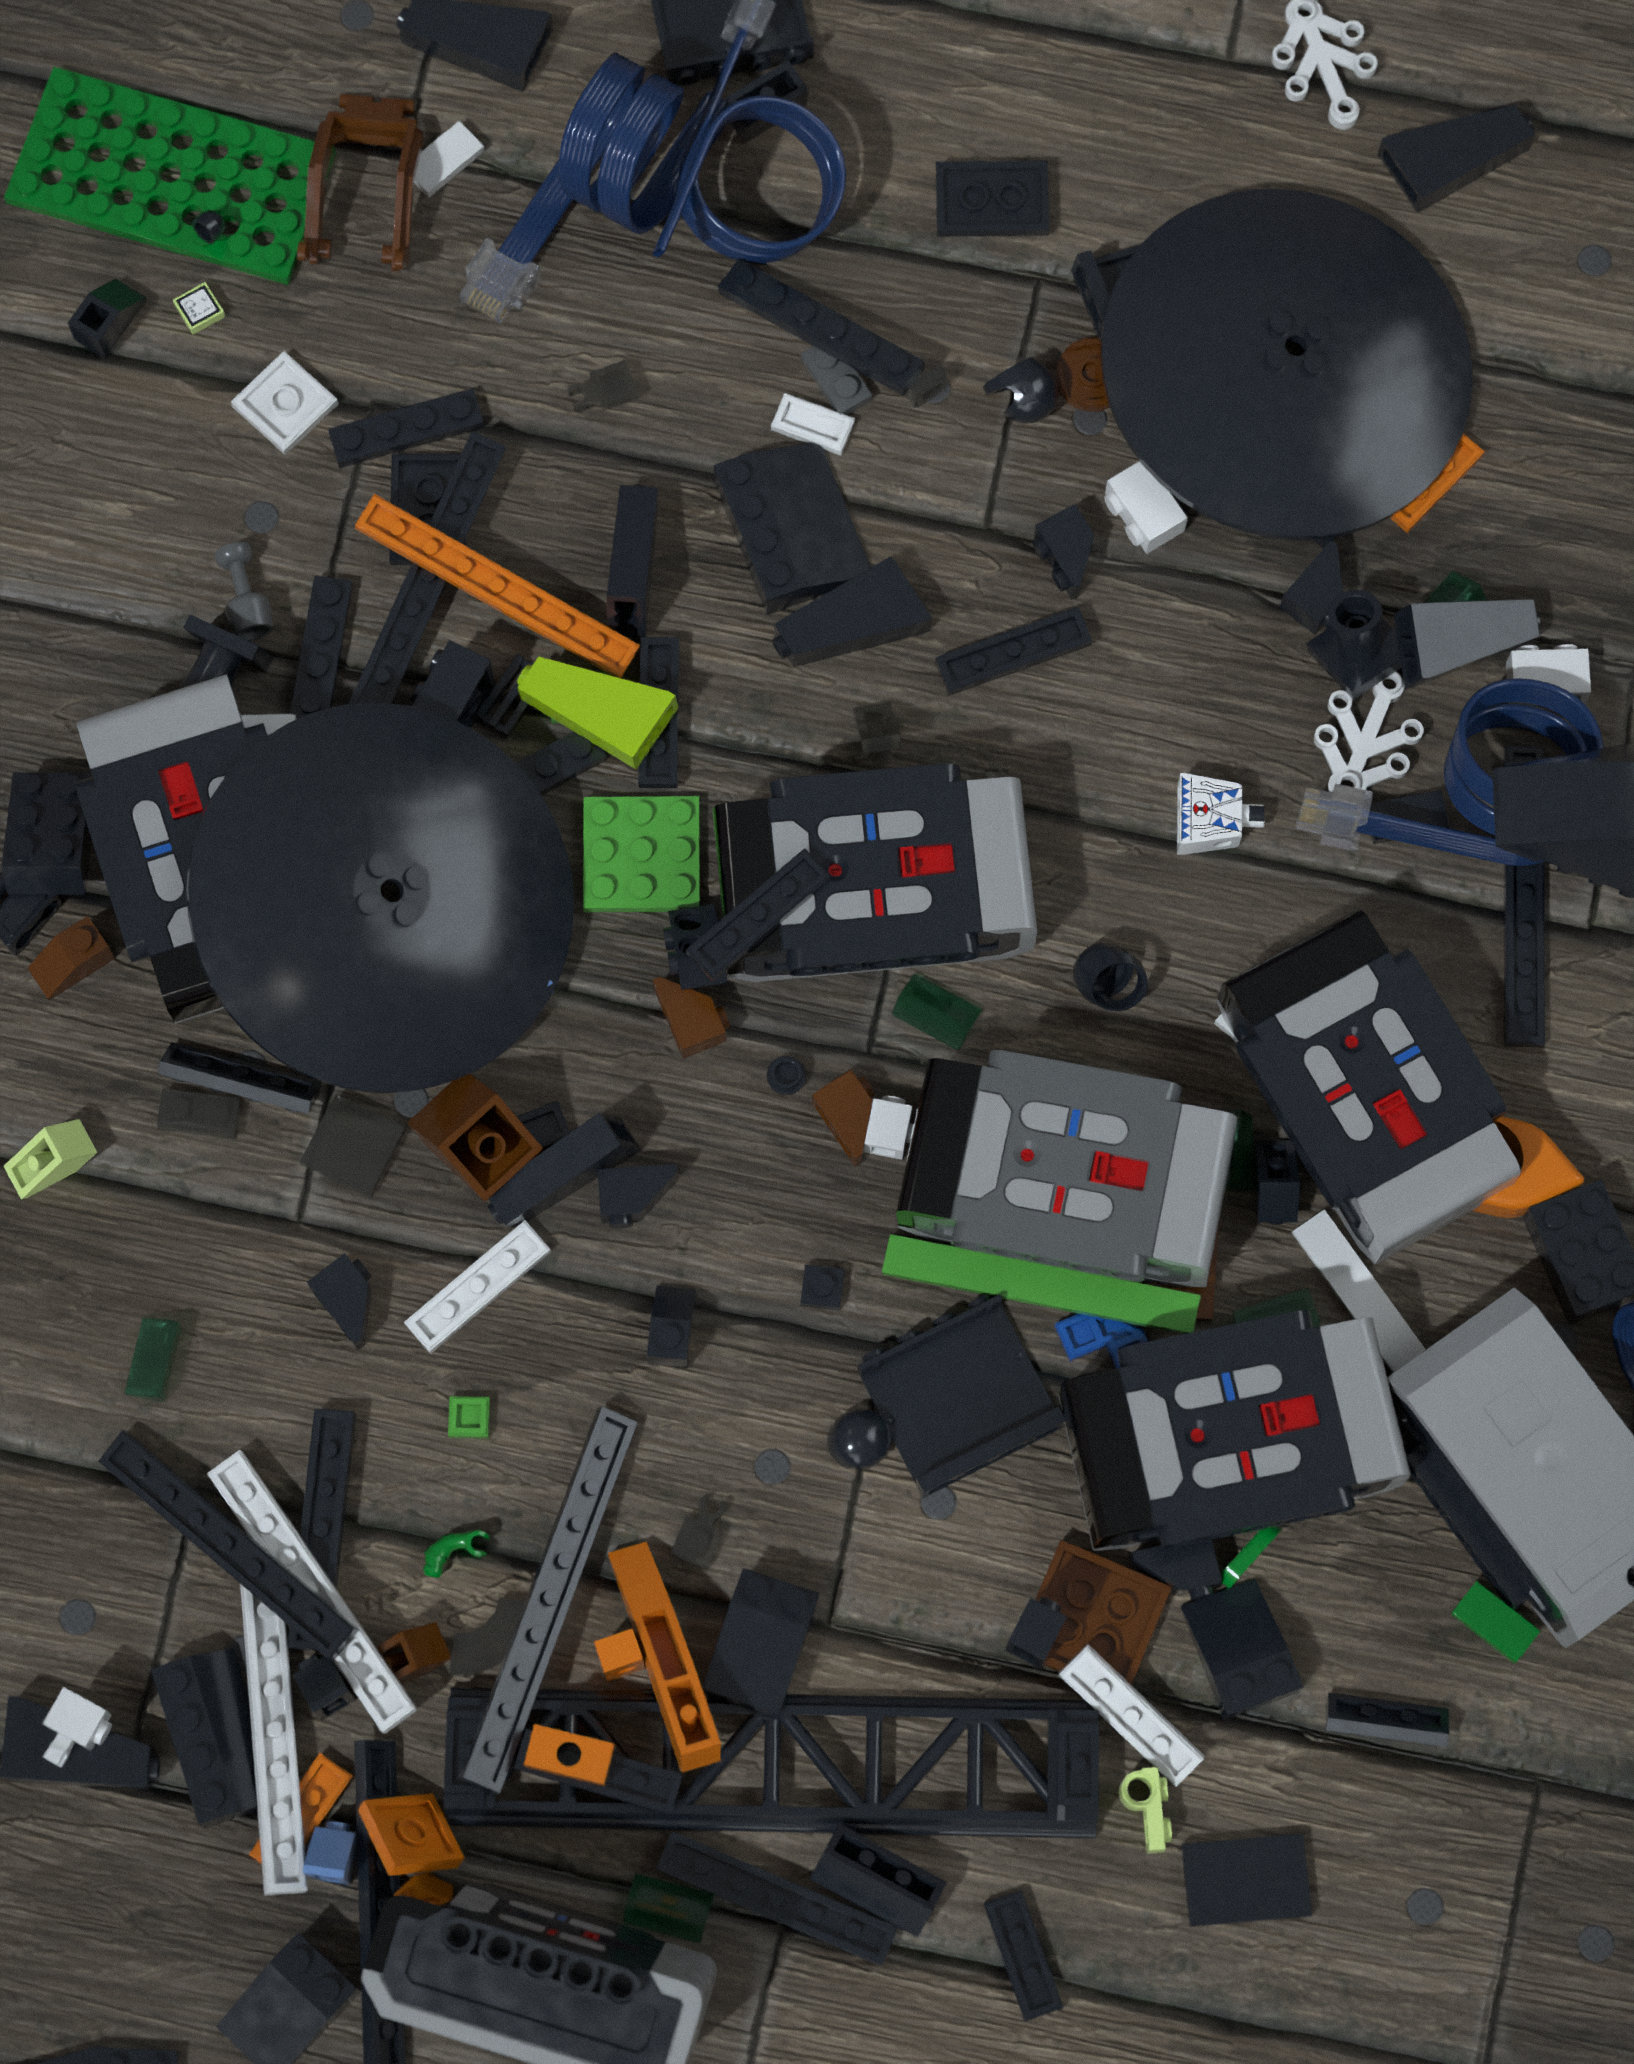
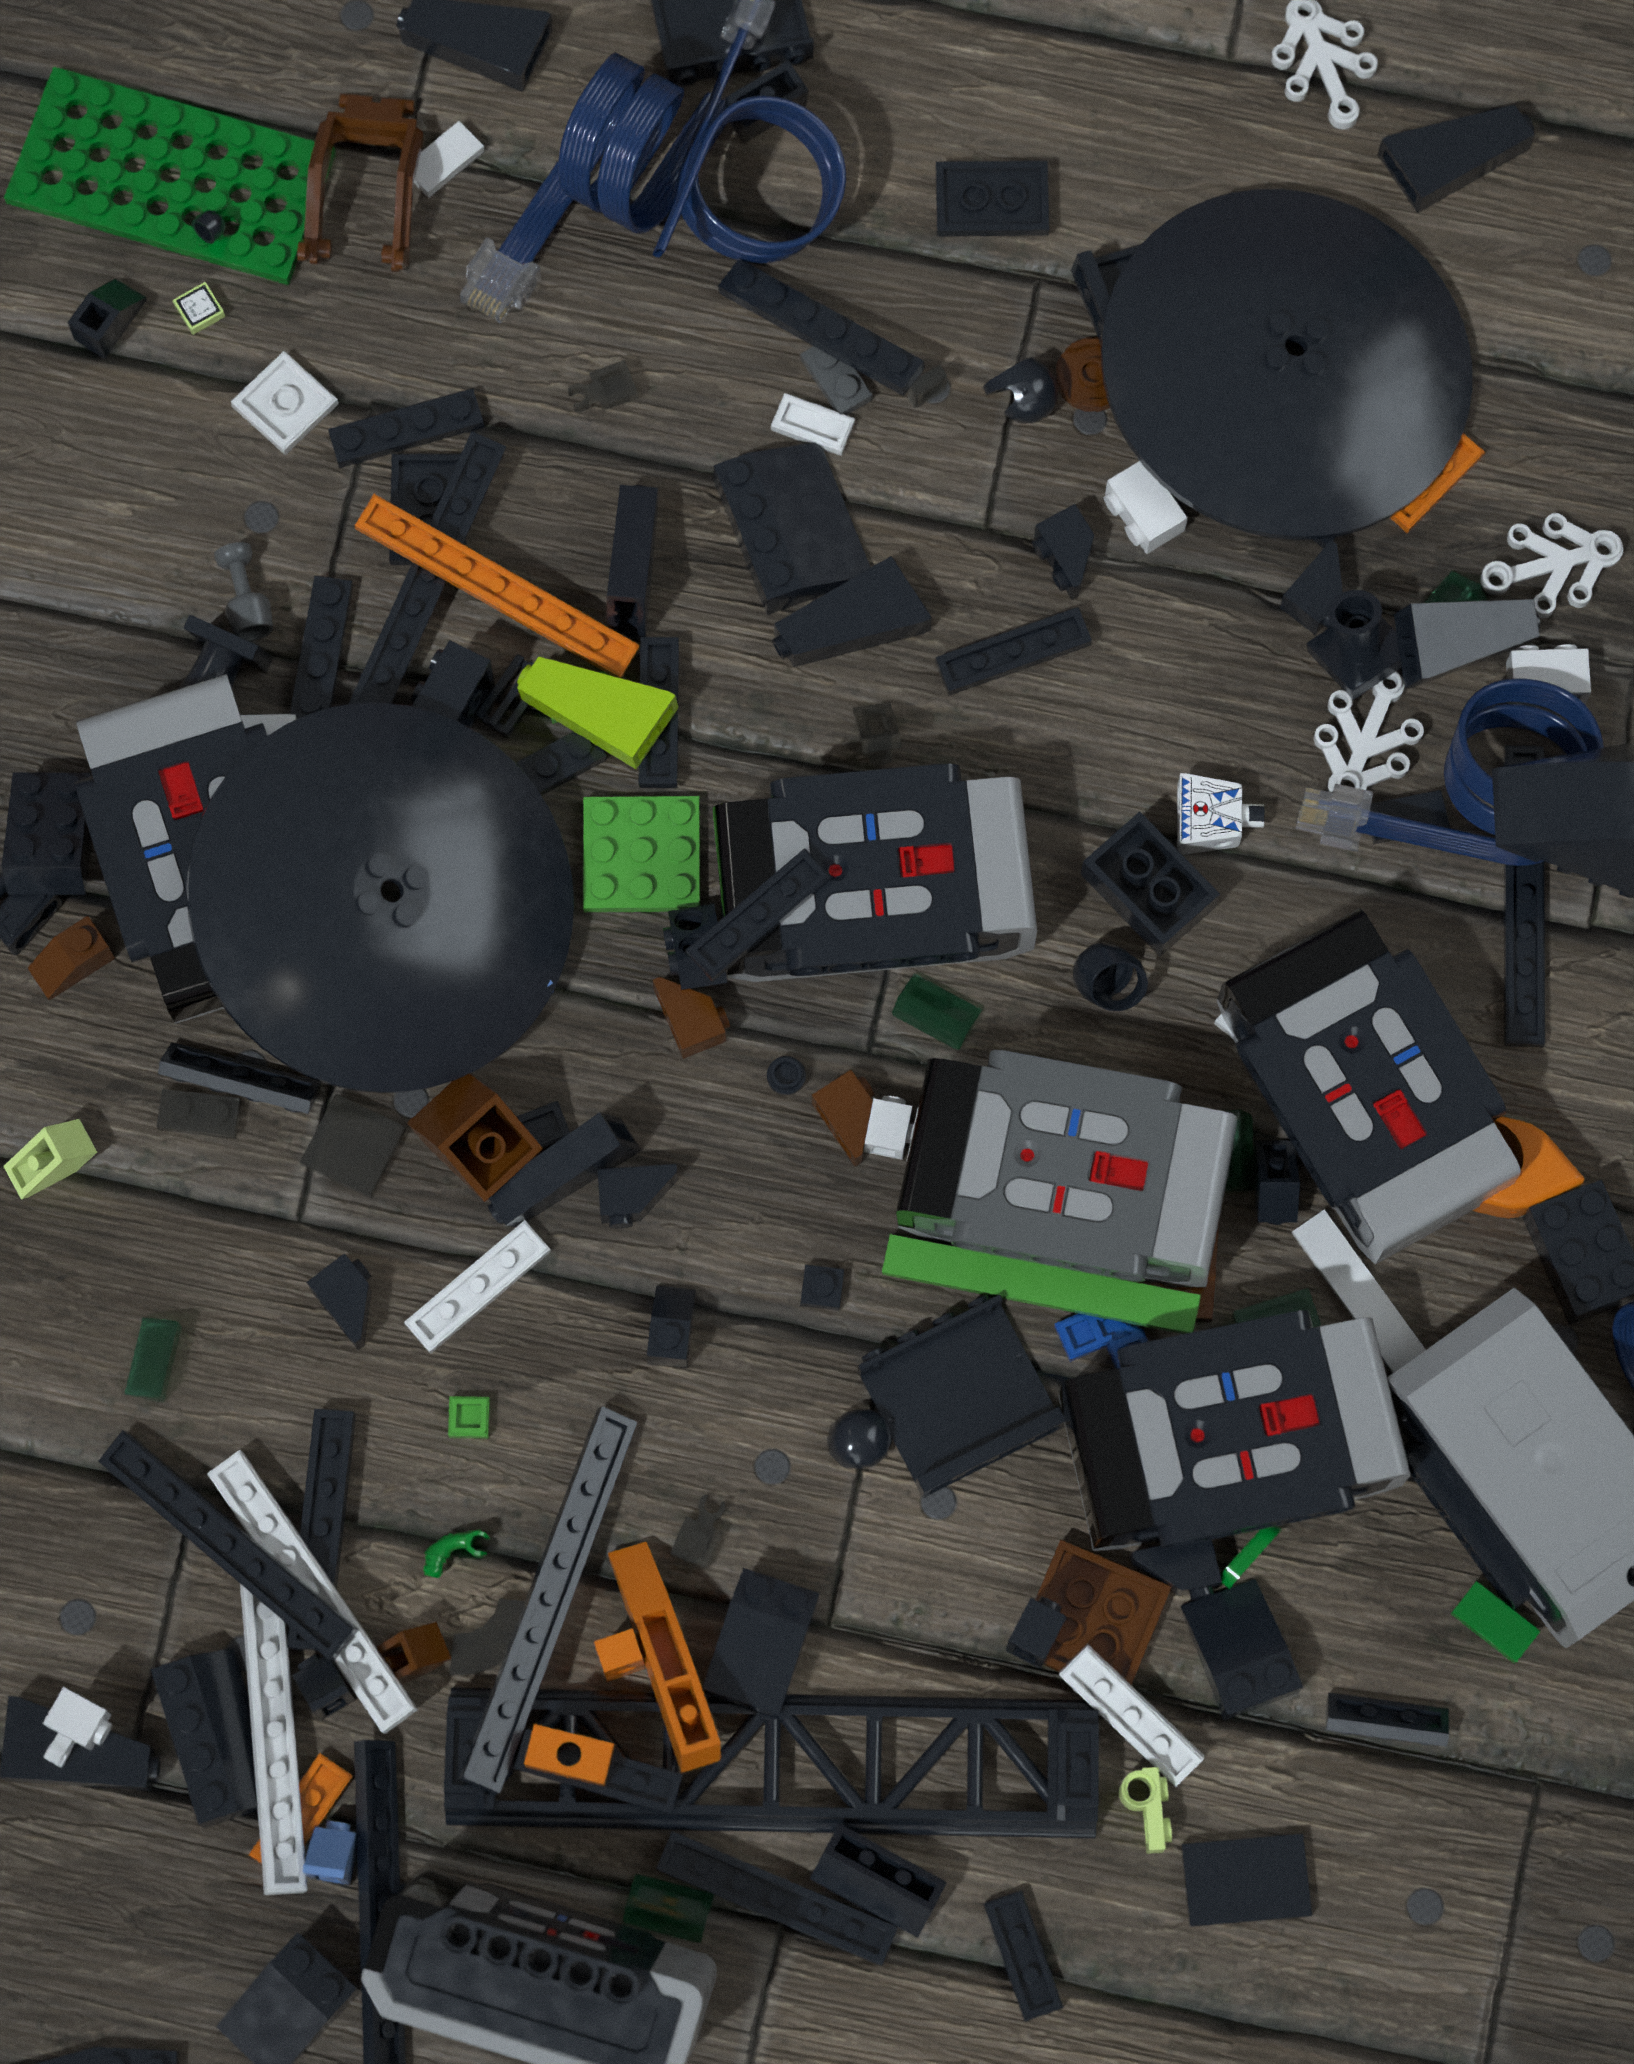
(411, 1834): orange plate -> none
(1149, 883): none -> black brick
(1555, 560): none -> white plant

